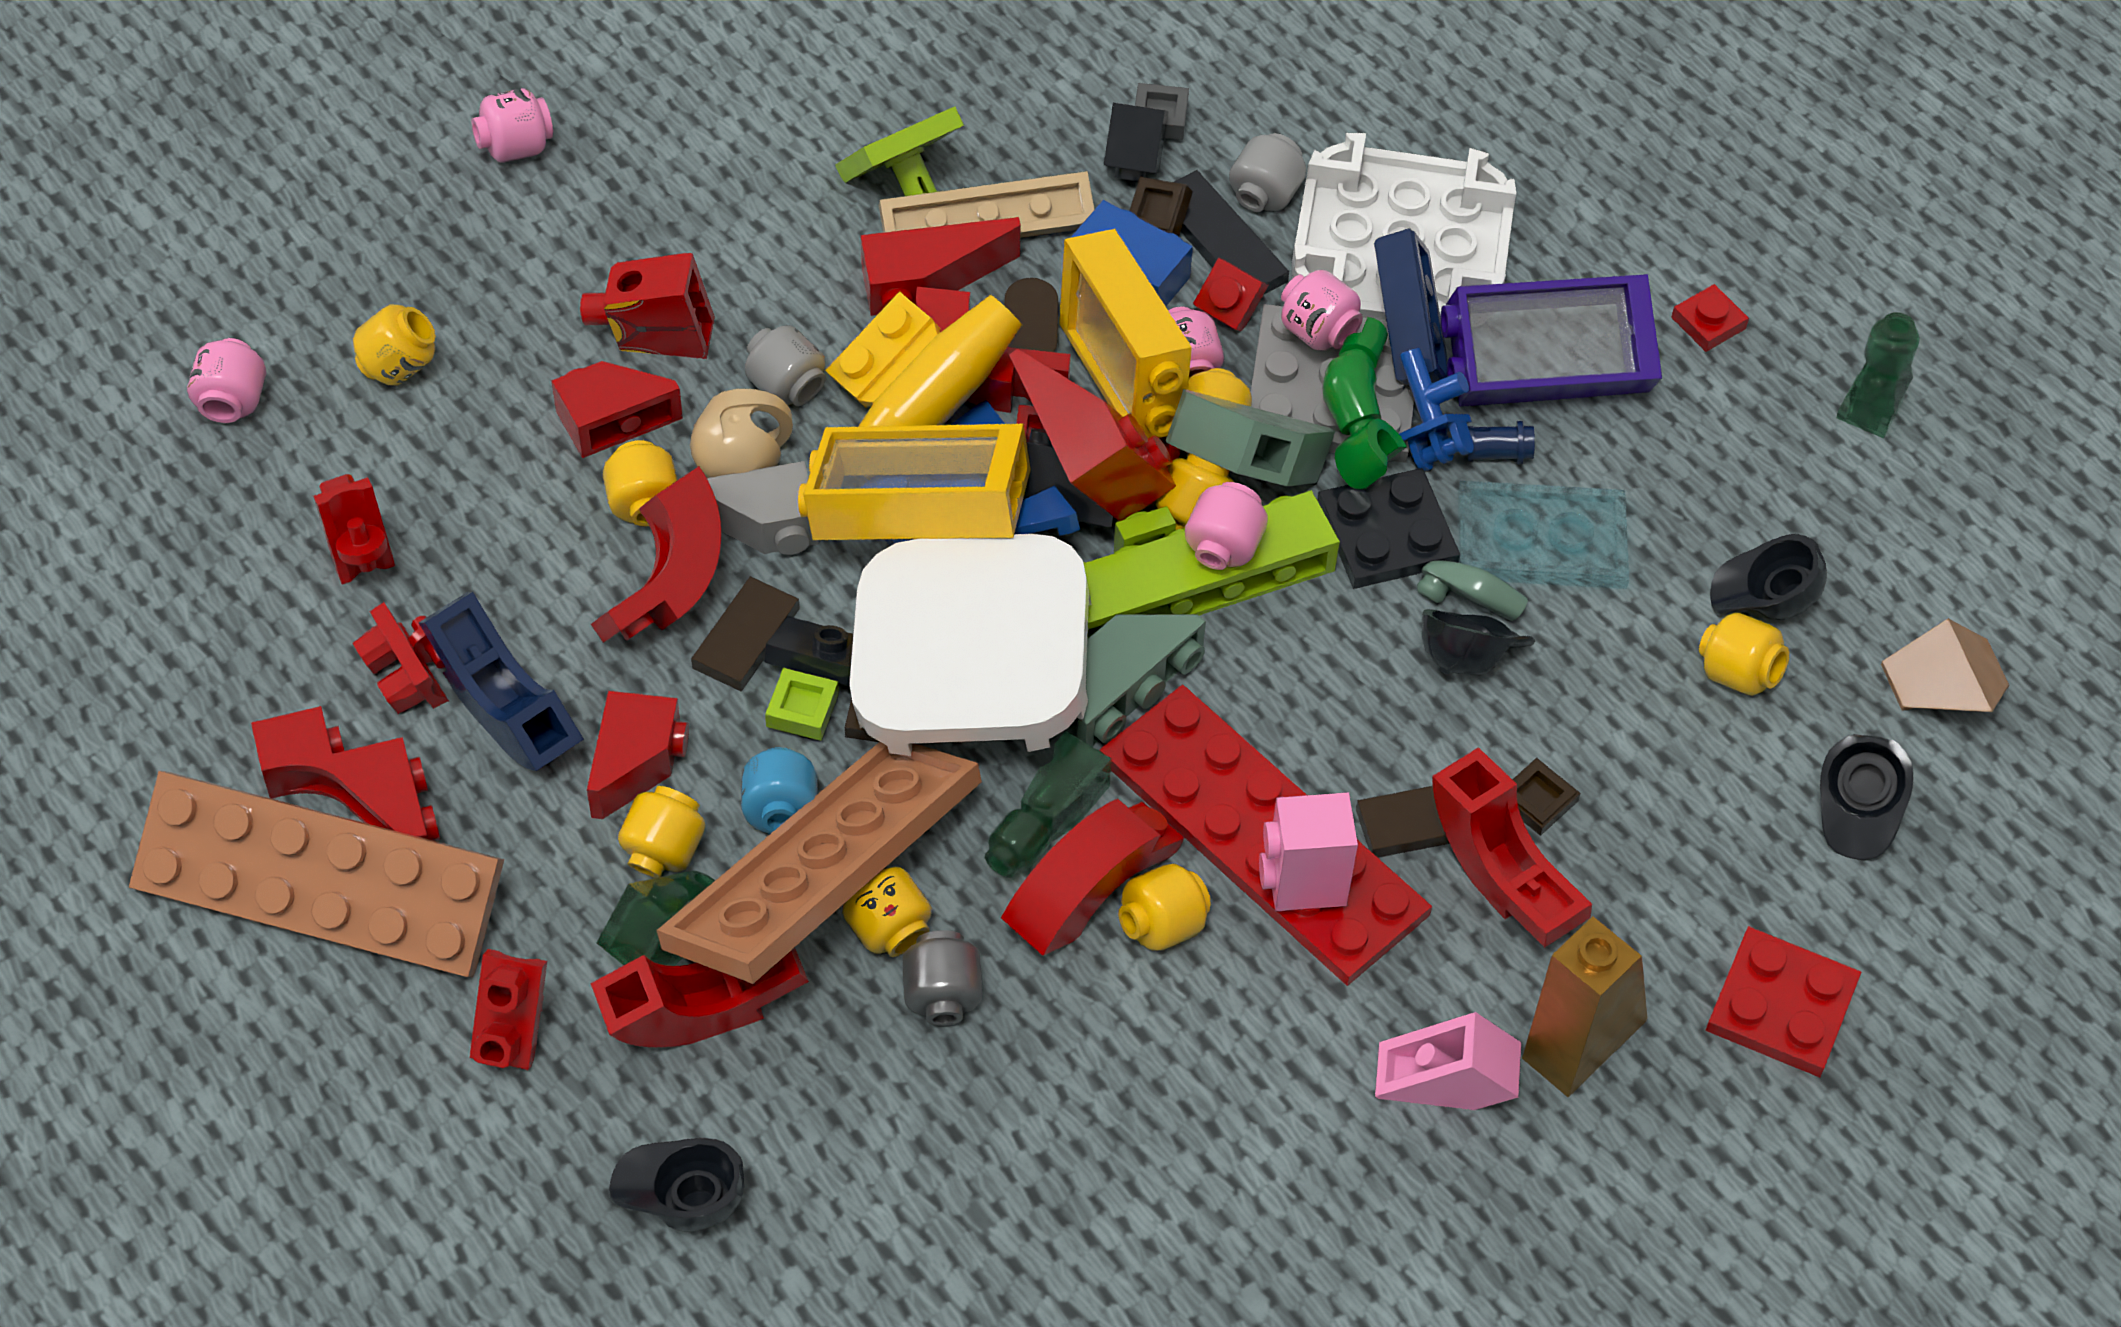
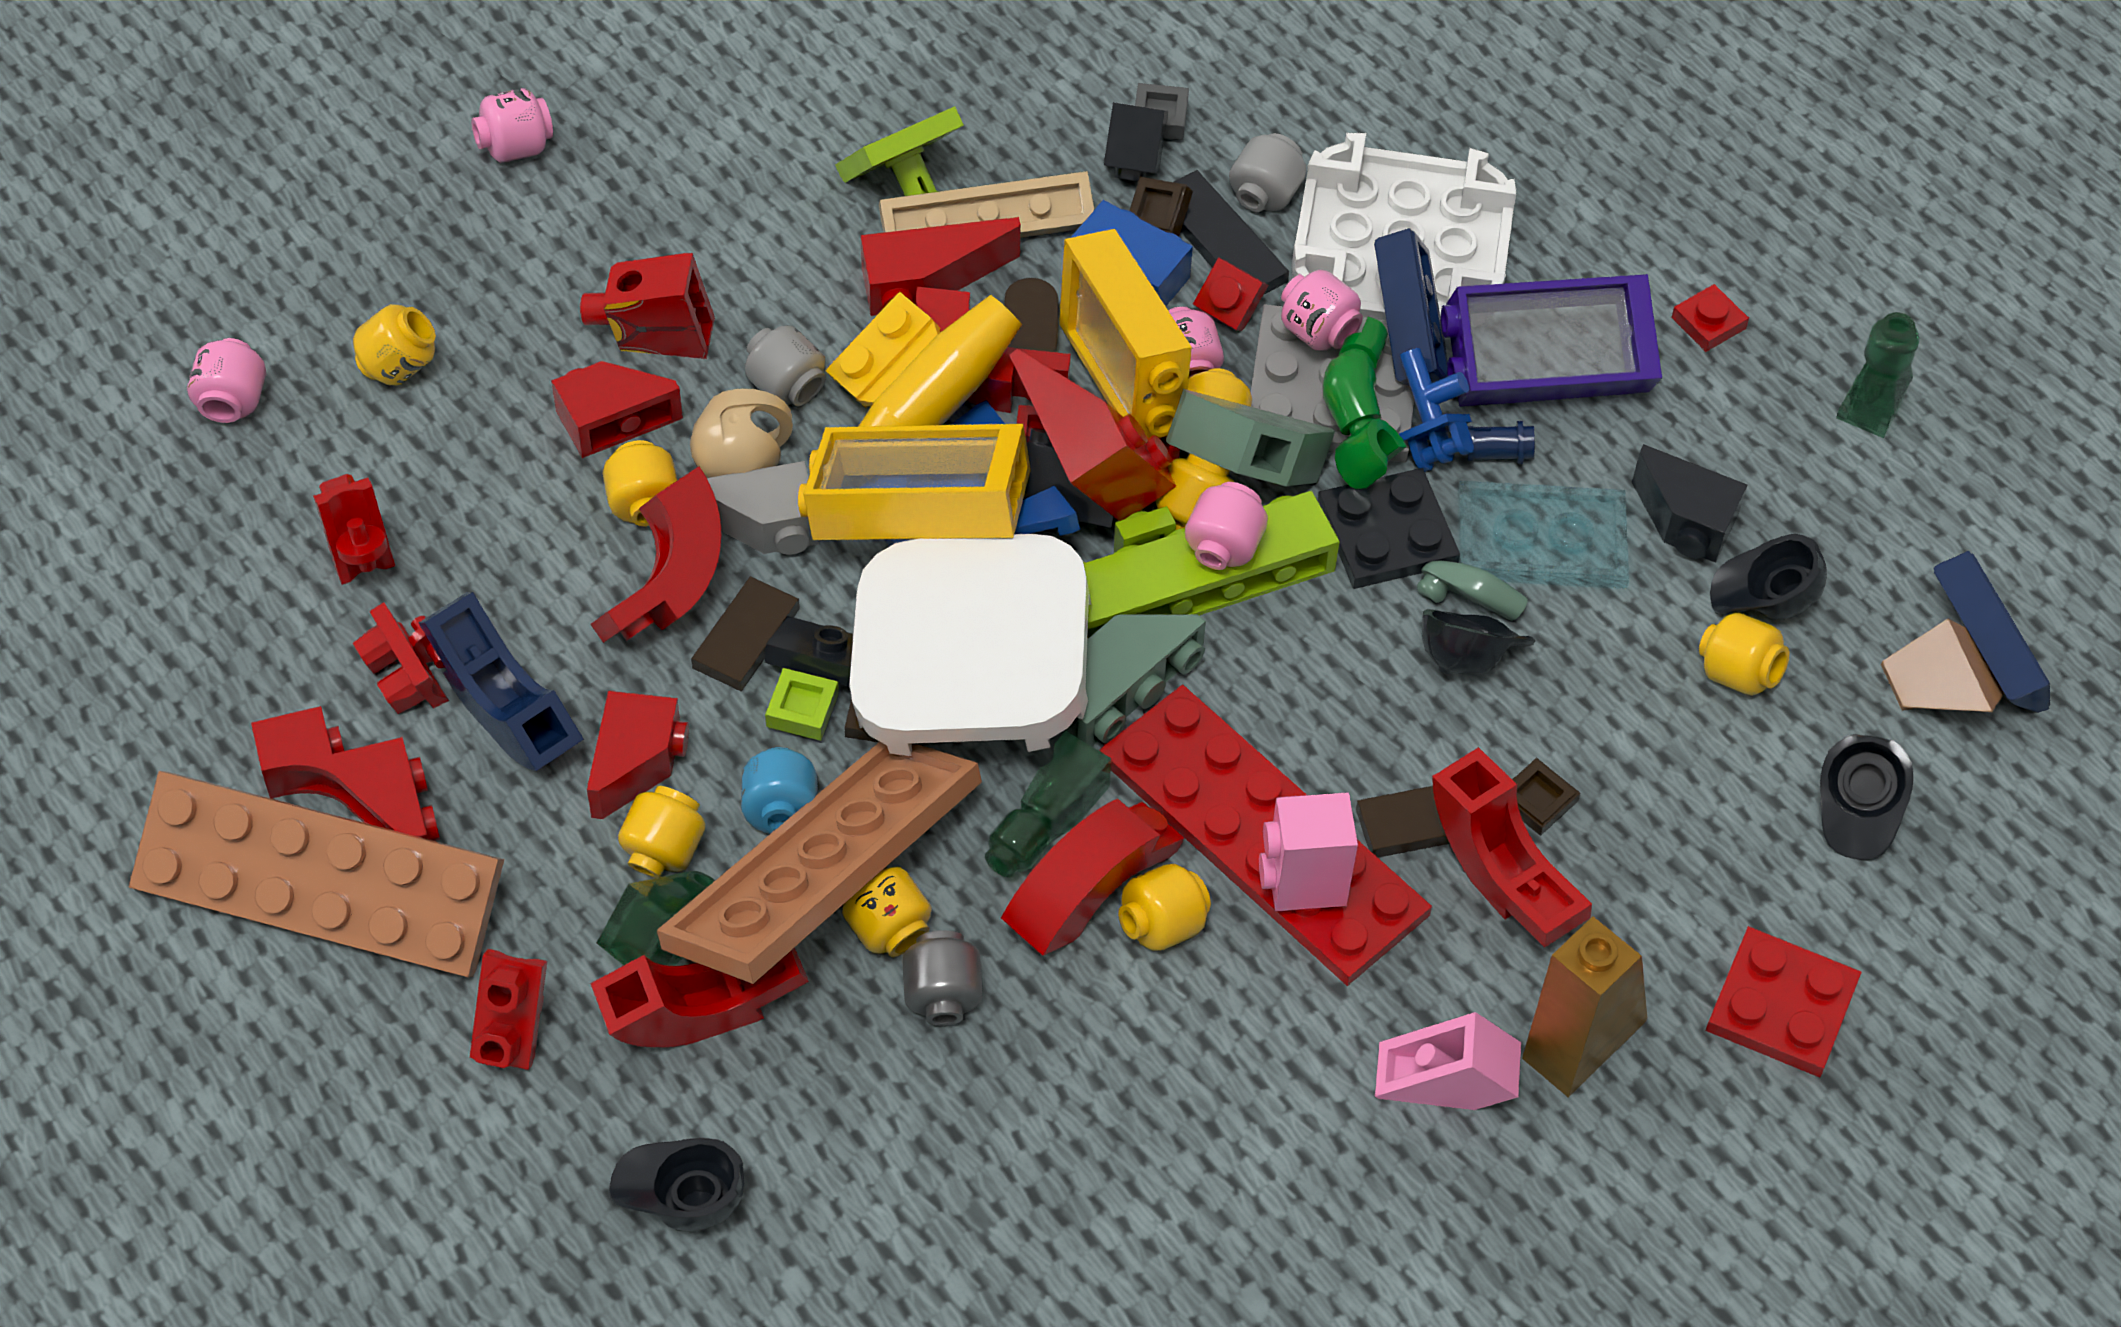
(1687, 502): none -> black slope
(1994, 632): none -> dark blue slope

